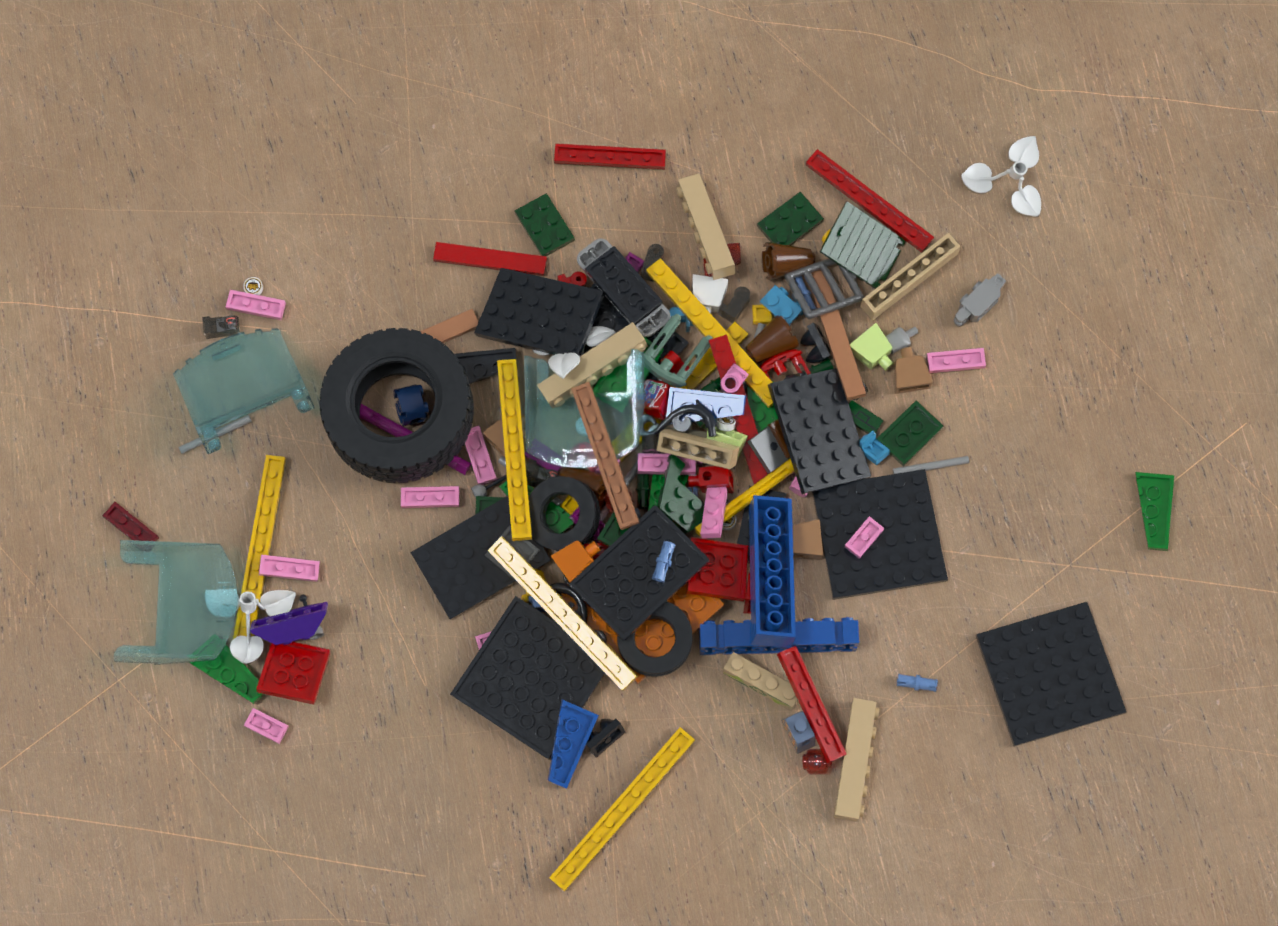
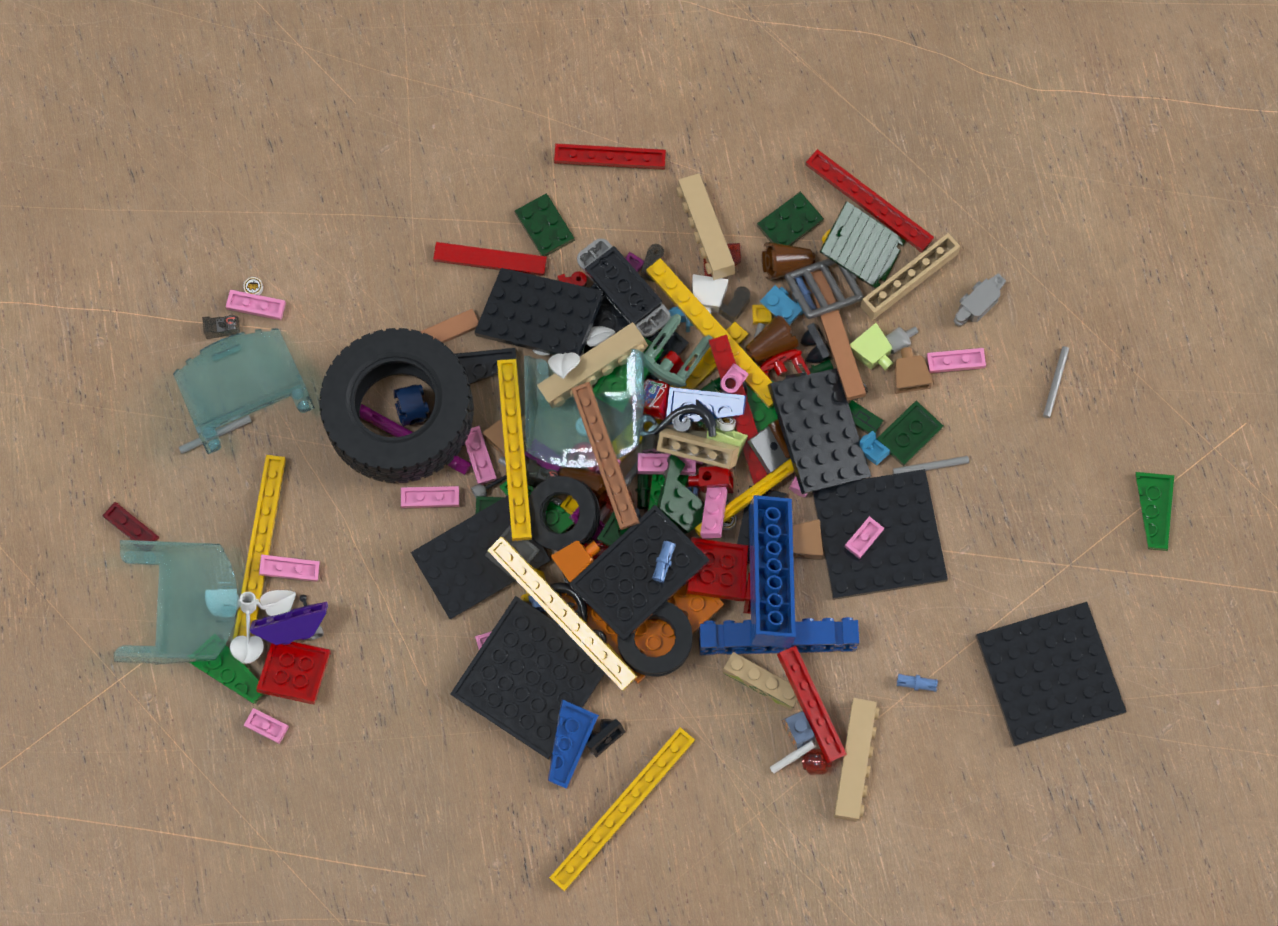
(793, 756): none -> white piece
(1025, 155): white plant -> none
(1056, 381): none -> light grey bar

